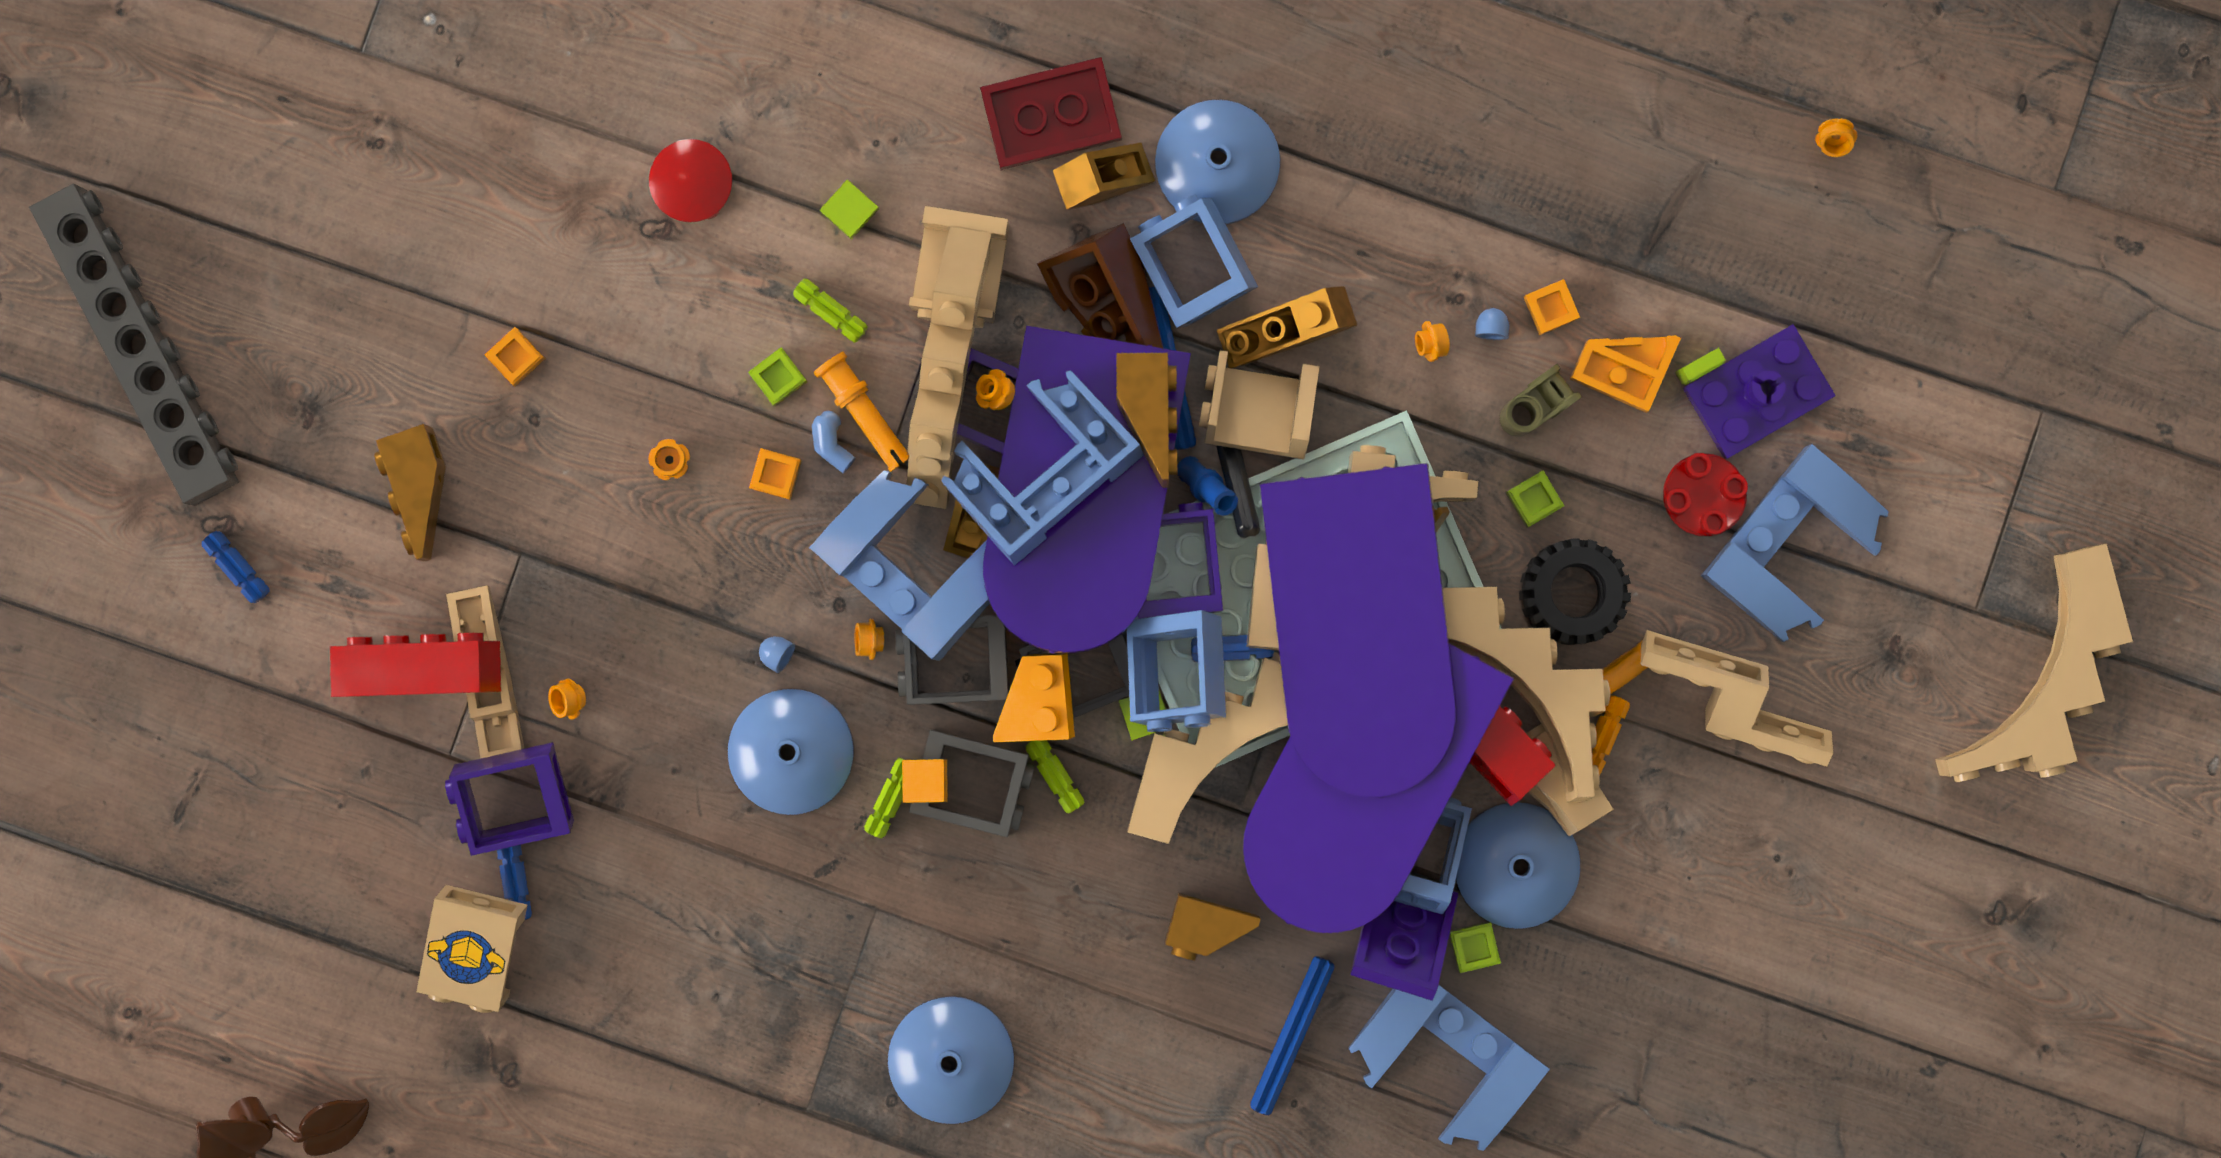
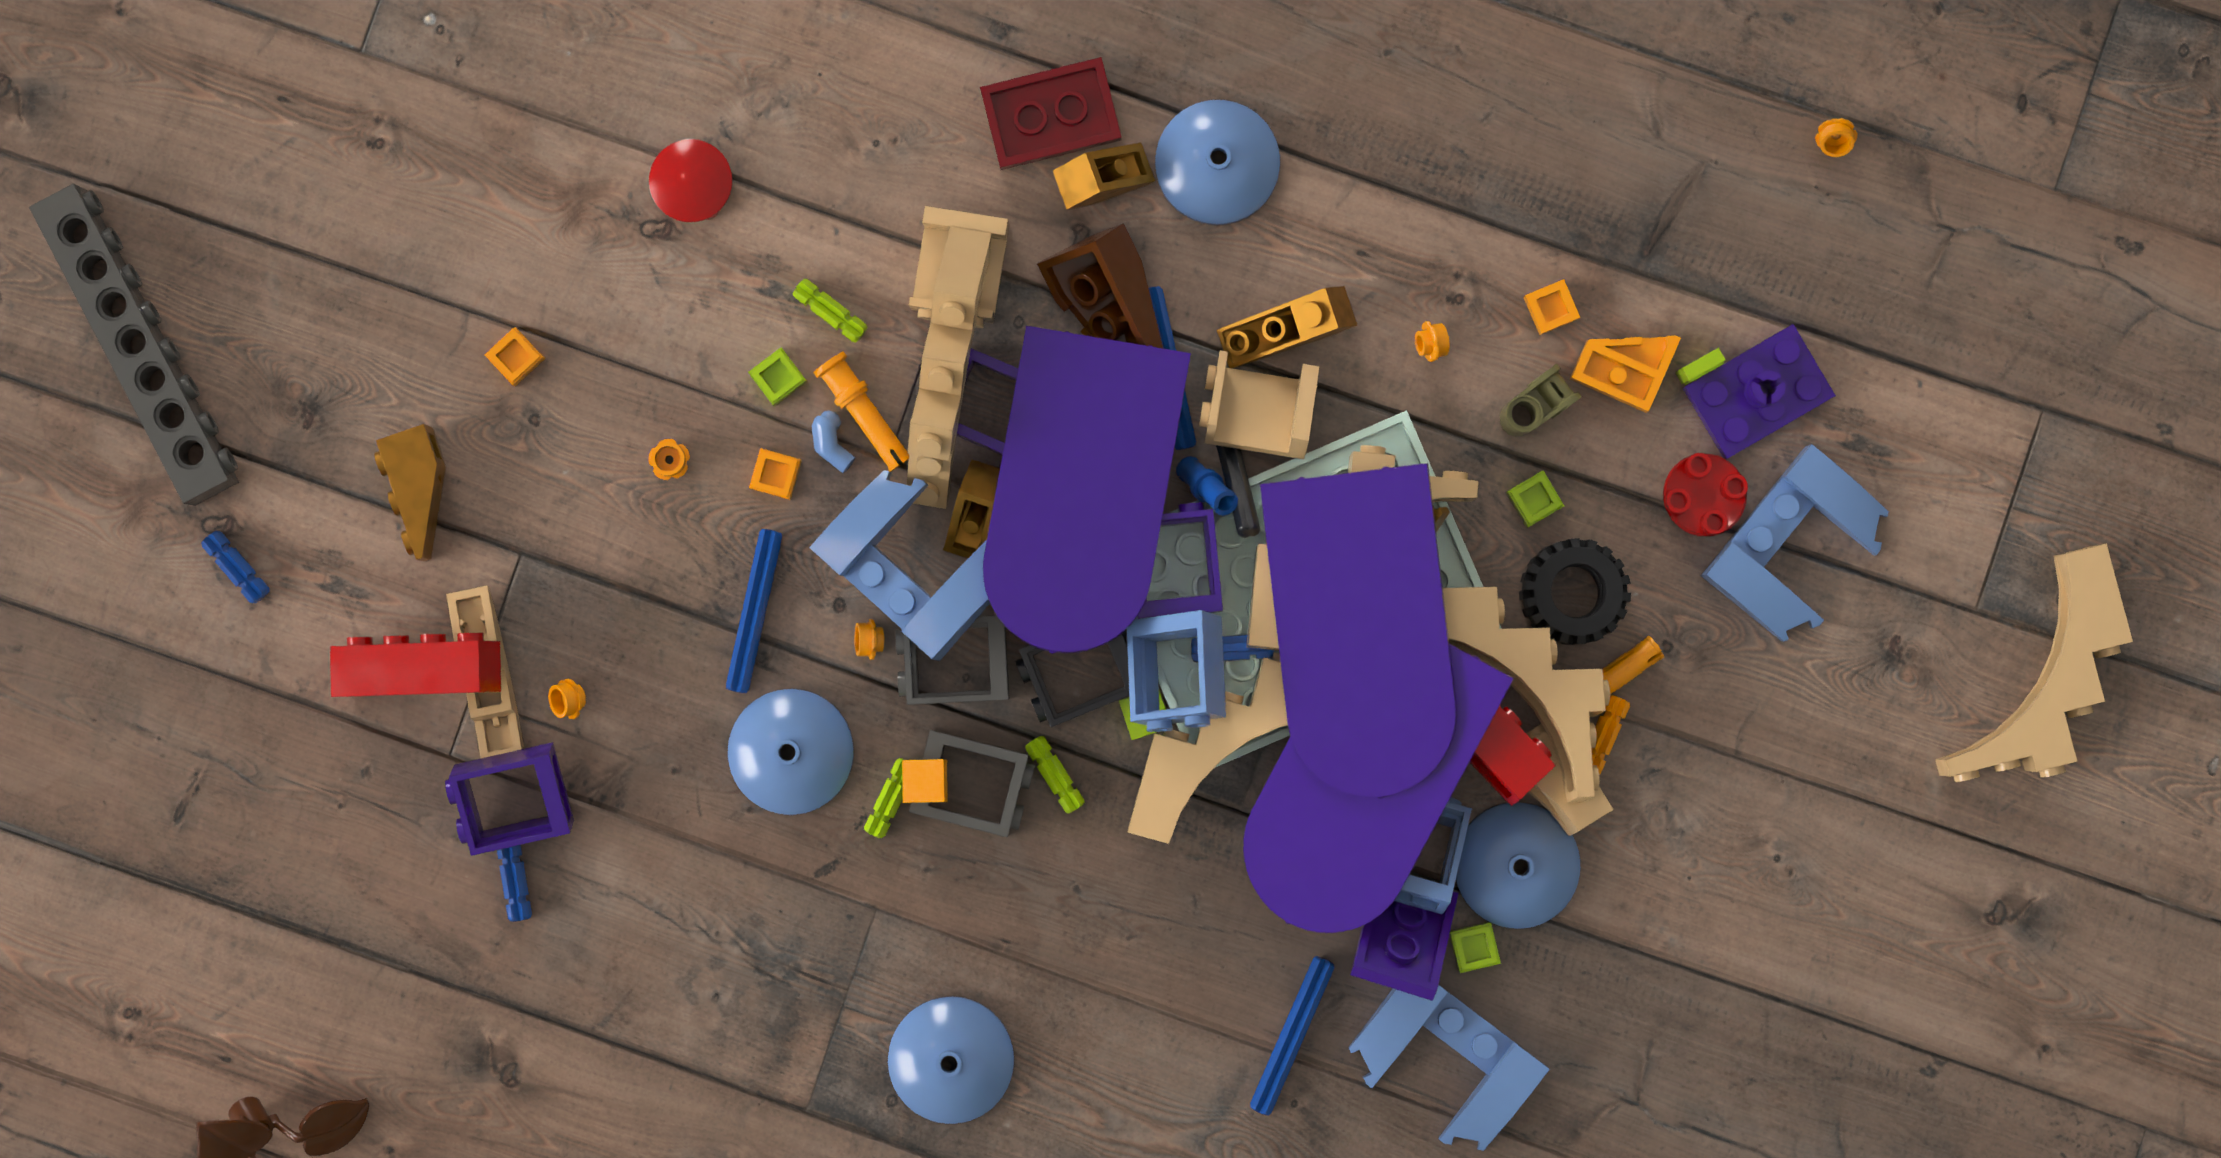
(469, 948): tan panel -> none
(754, 611): none -> blue axle
(776, 653): medium blue hinge -> none
(849, 209): lime tile -> none
(1000, 396): light orange plate -> none
(1038, 701): light orange wing -> none
(1101, 453): medium blue wedge -> none
(1143, 401): pearl gold slope -> none
(1205, 926): pearl gold slope -> none
(1214, 299): medium blue window -> none
(1492, 325): medium blue hinge -> none
(1736, 698): tan bracket -> none

